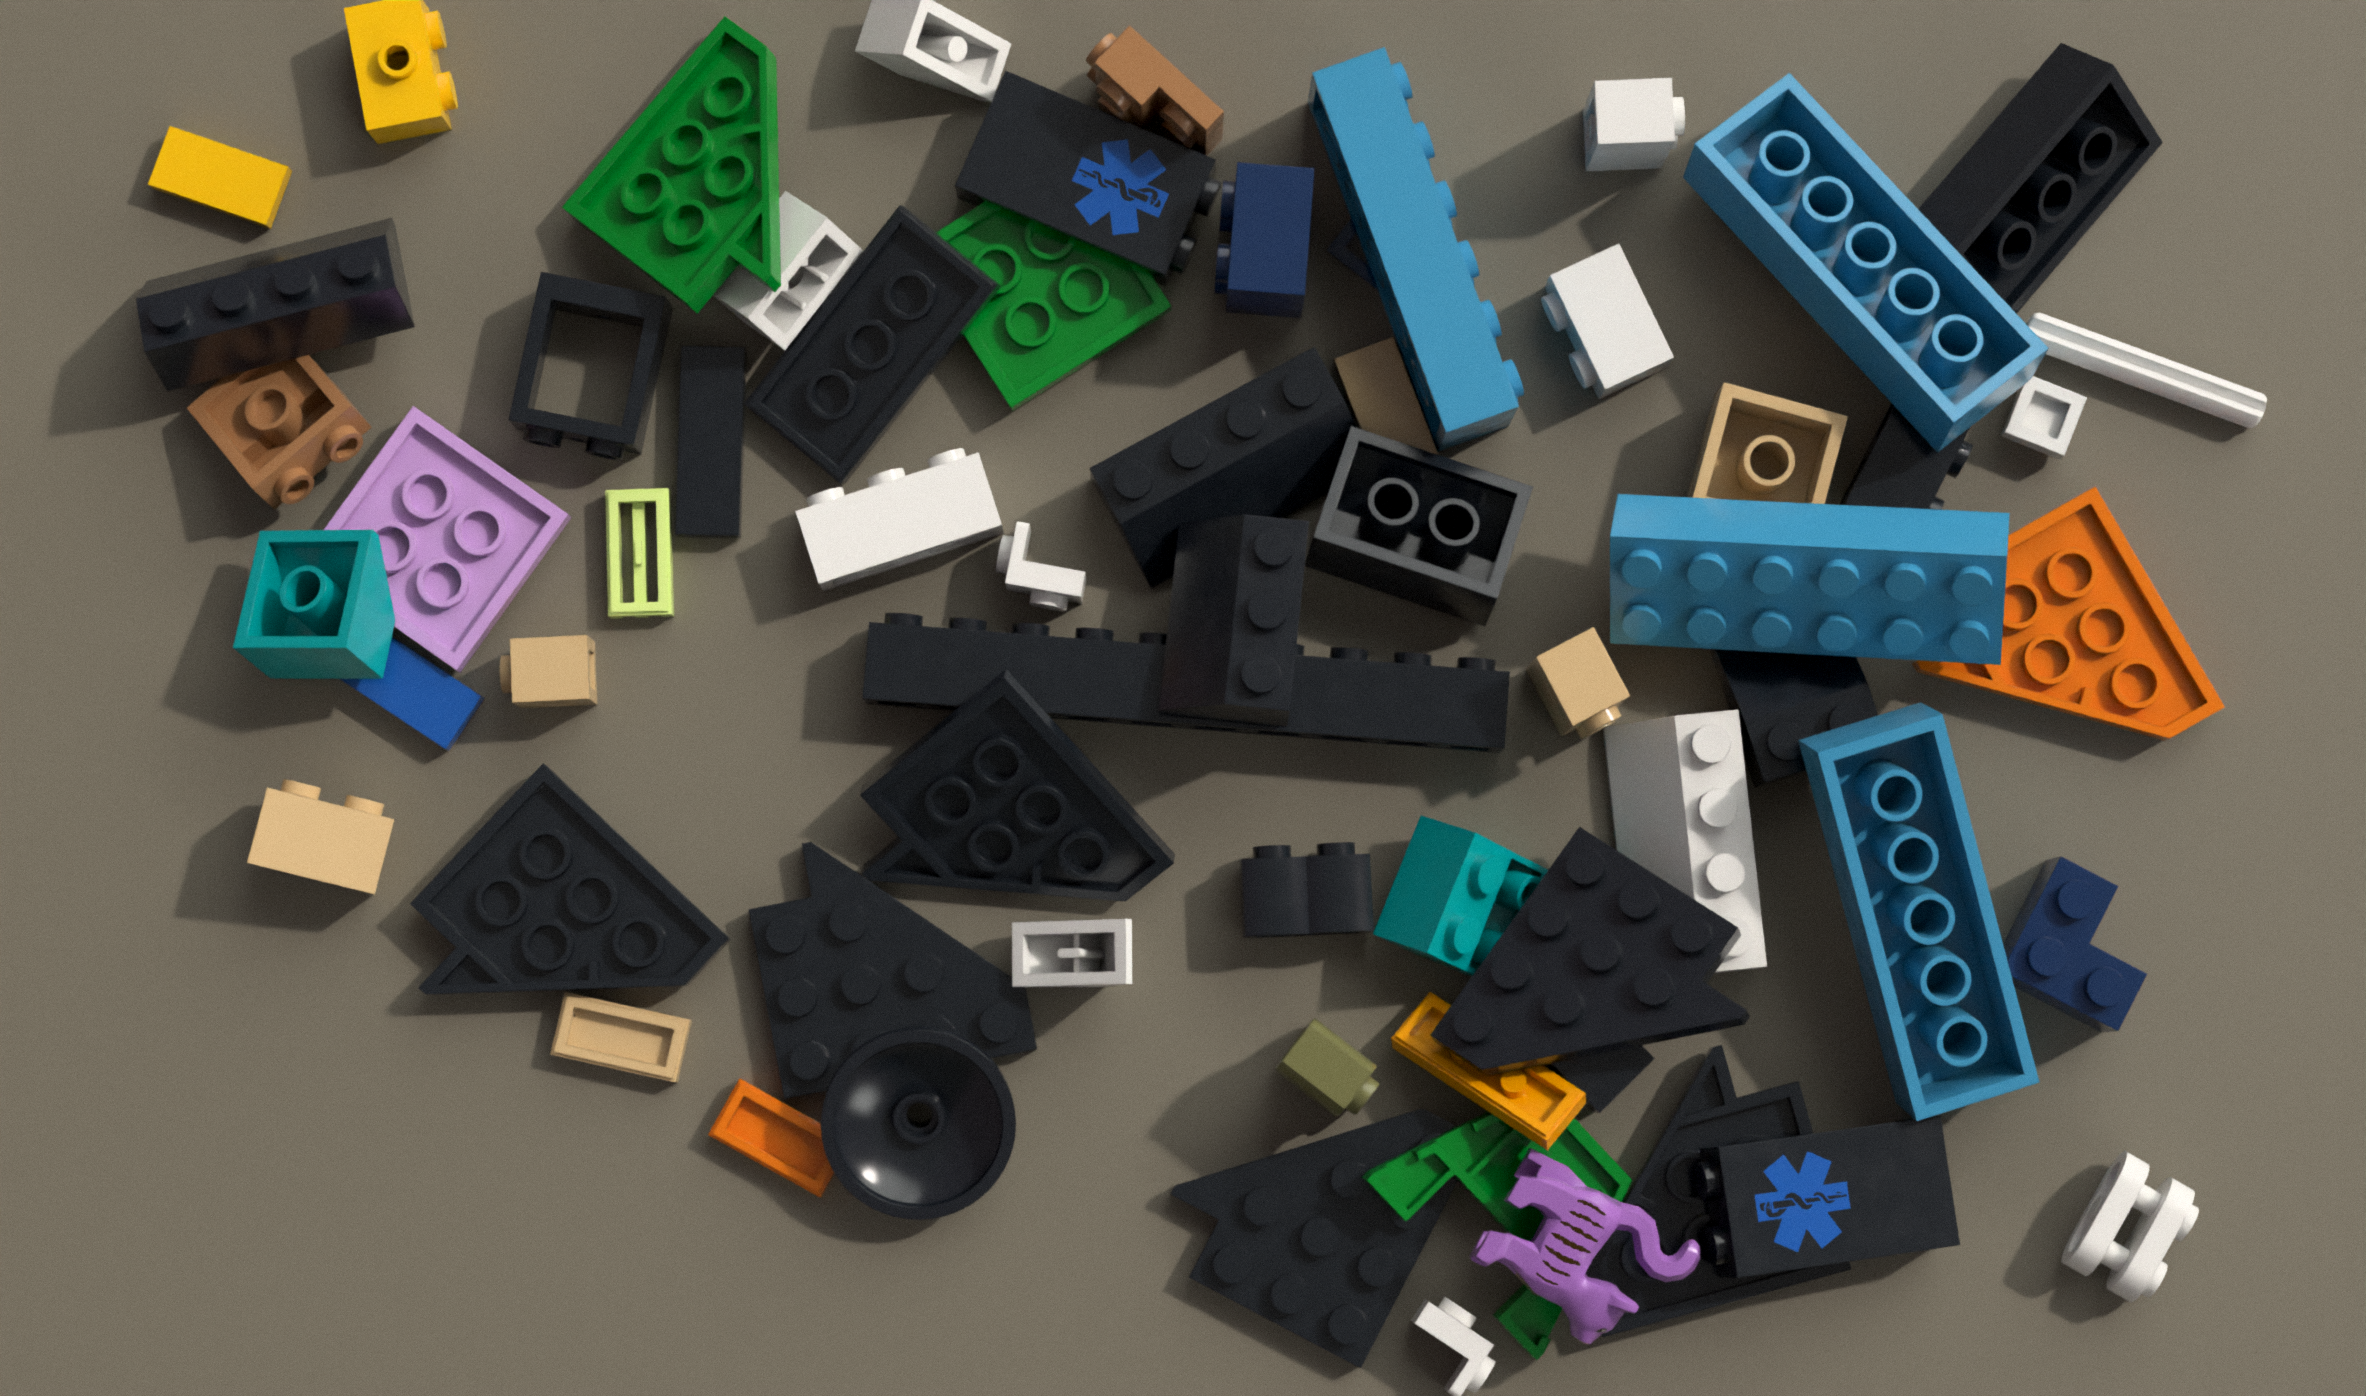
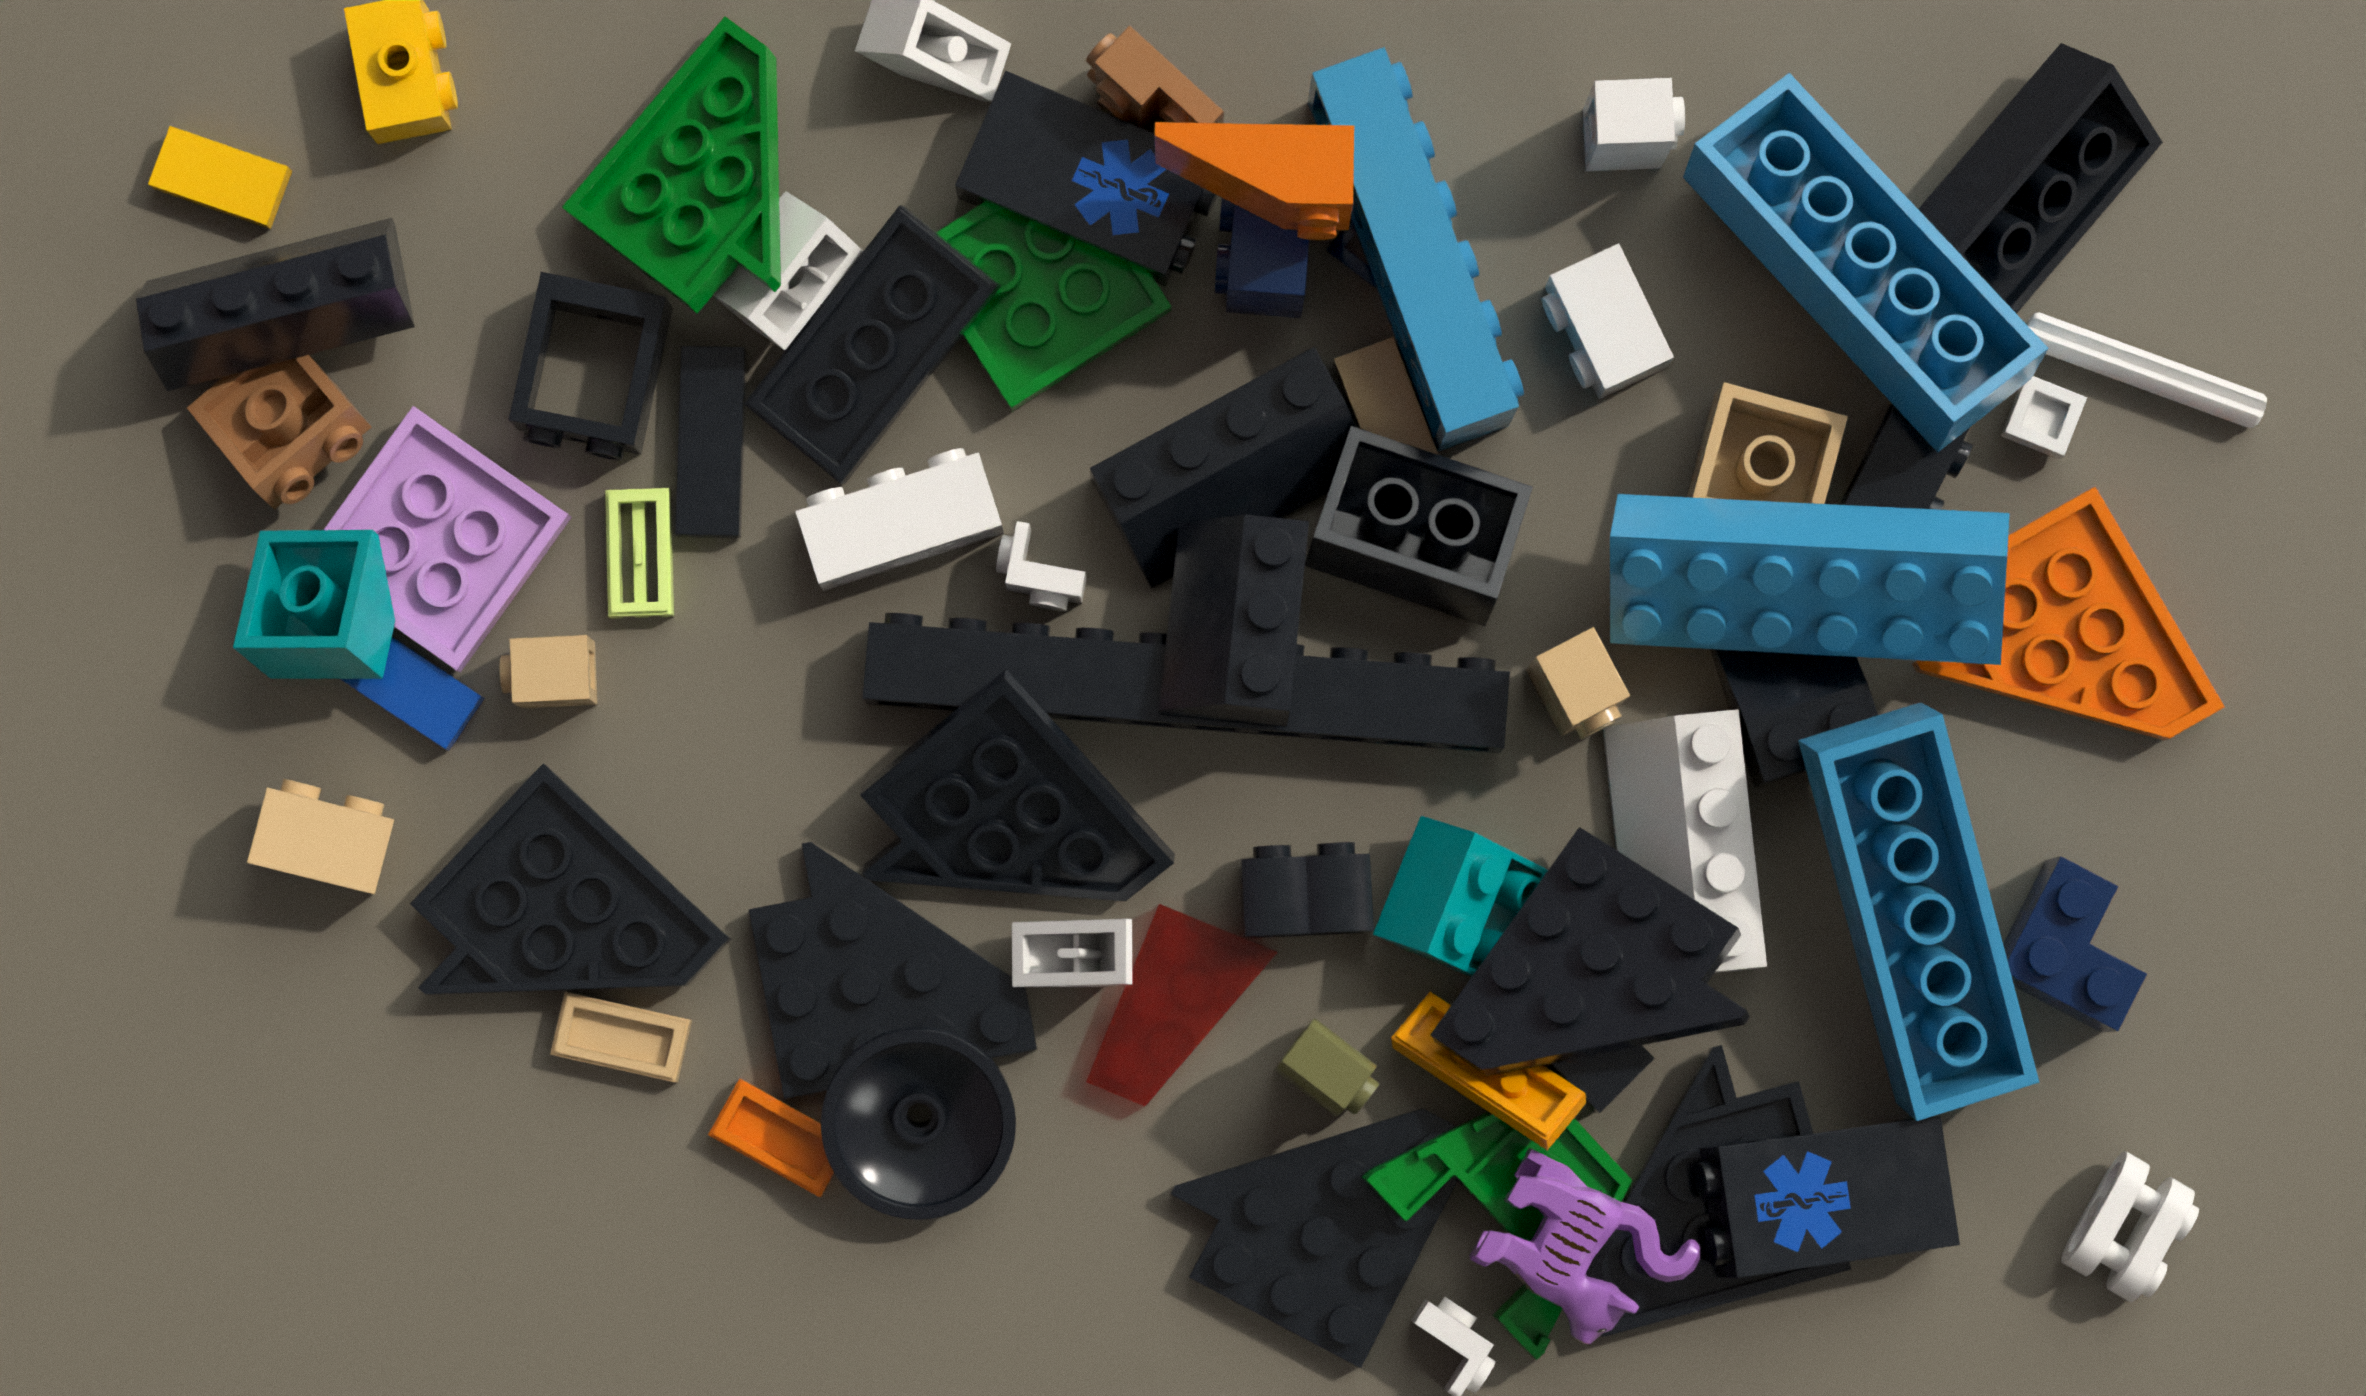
(1177, 994): none -> clear red wing
(1277, 171): none -> orange slope

